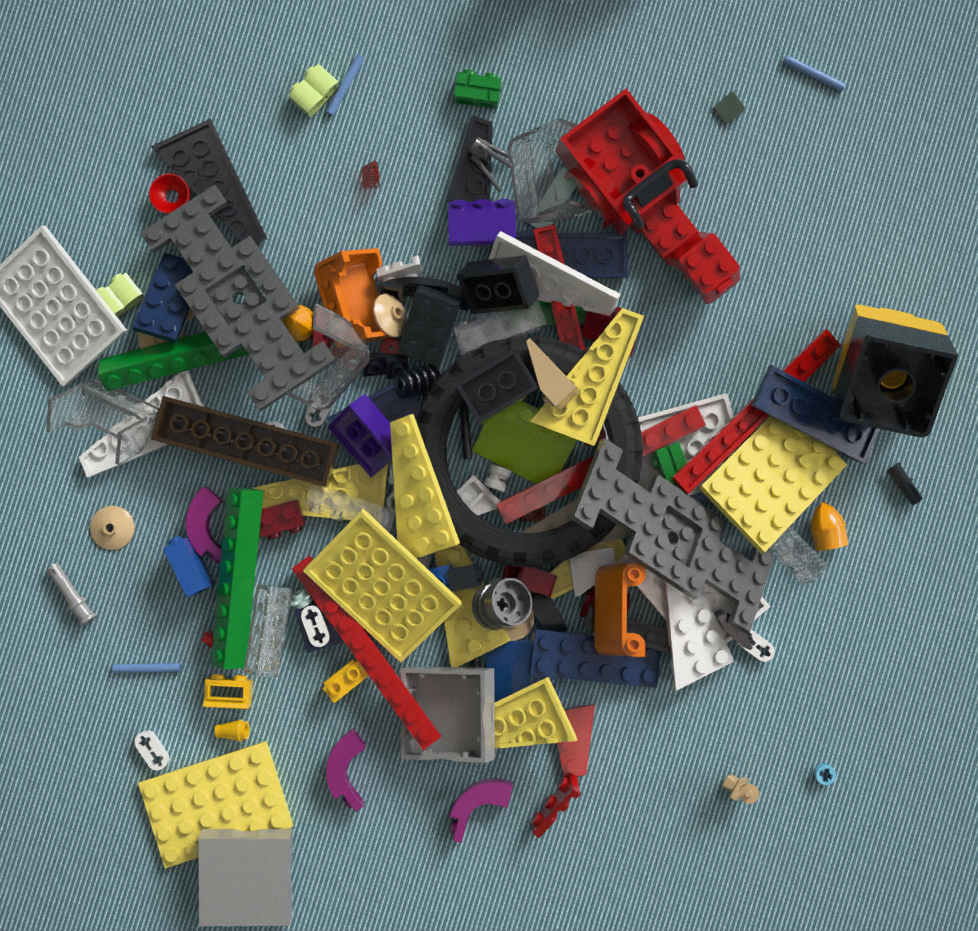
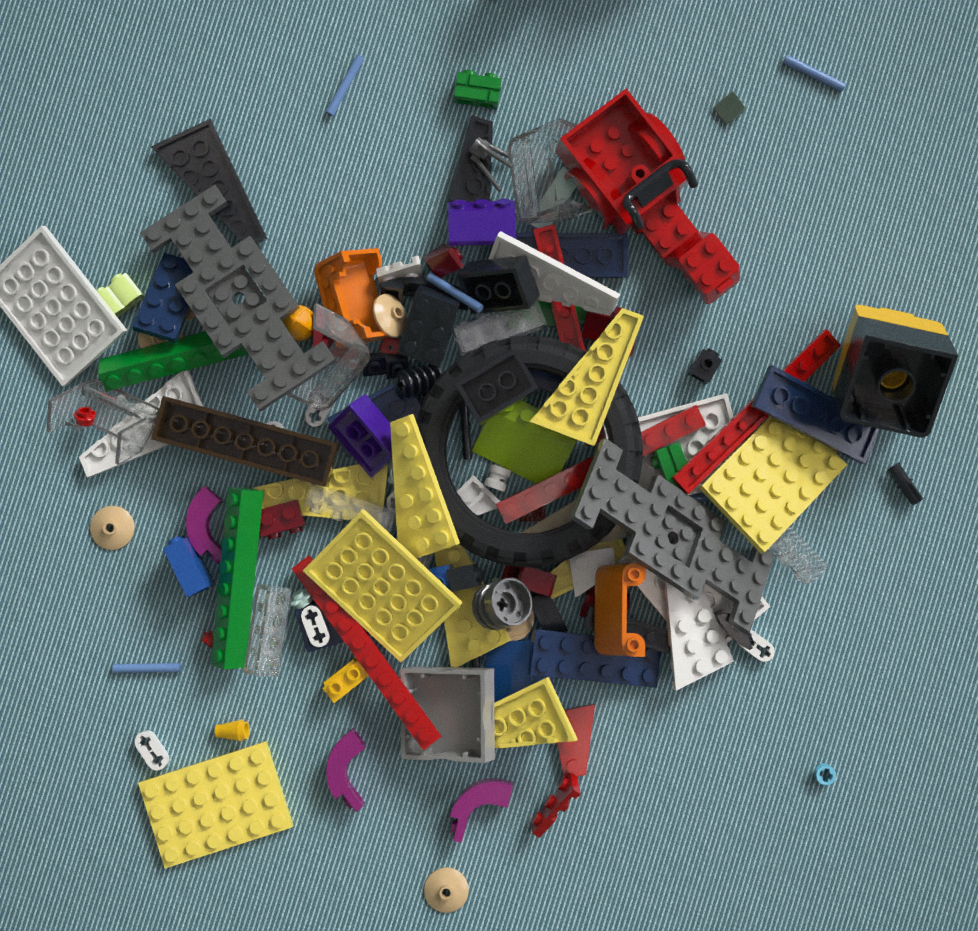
(76, 603): light grey pin -> none
(84, 416): none -> red plate
(160, 188): red piece -> none
(228, 702): yellow window -> none
(245, 877): light grey tile -> none
(313, 90): yellowish green brick -> none
(371, 175): clear red slope -> none
(444, 260): none -> dark red slope
(446, 879): none -> tan dish
(451, 290): none -> medium blue bar
(551, 379): tan slope -> none
(705, 365): none -> black brick
(741, 789): tan hips -> none
(828, 528): light orange helmet -> none

